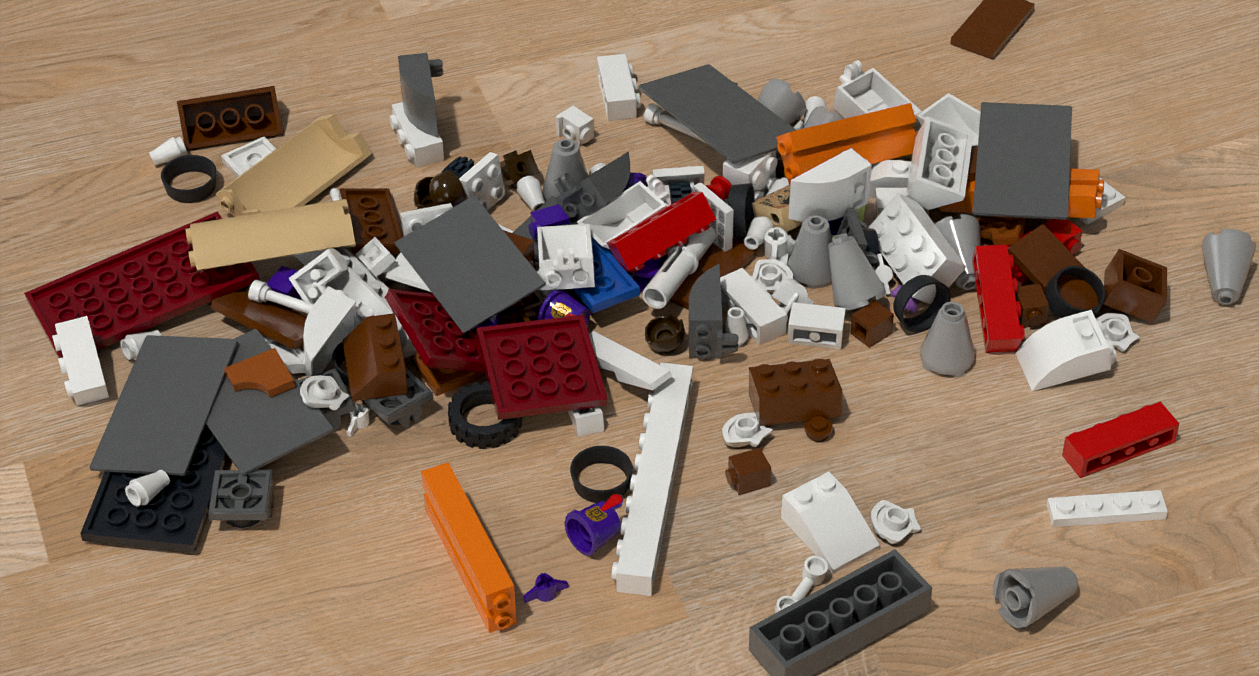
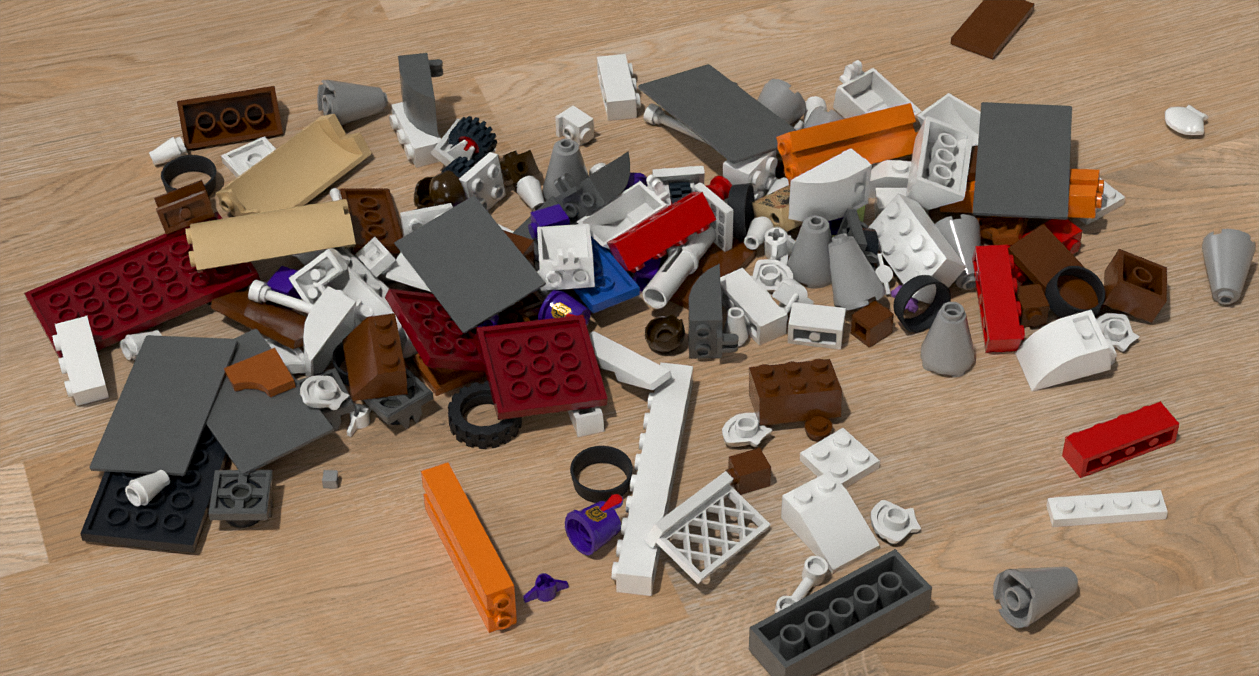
(184, 207): none -> reddish brown panel
(330, 479): none -> light grey piece
(350, 100): none -> light grey cone
(467, 139): none -> plate
(689, 513): none -> white fence
(841, 457): none -> white plate
(1186, 120): none -> white animal

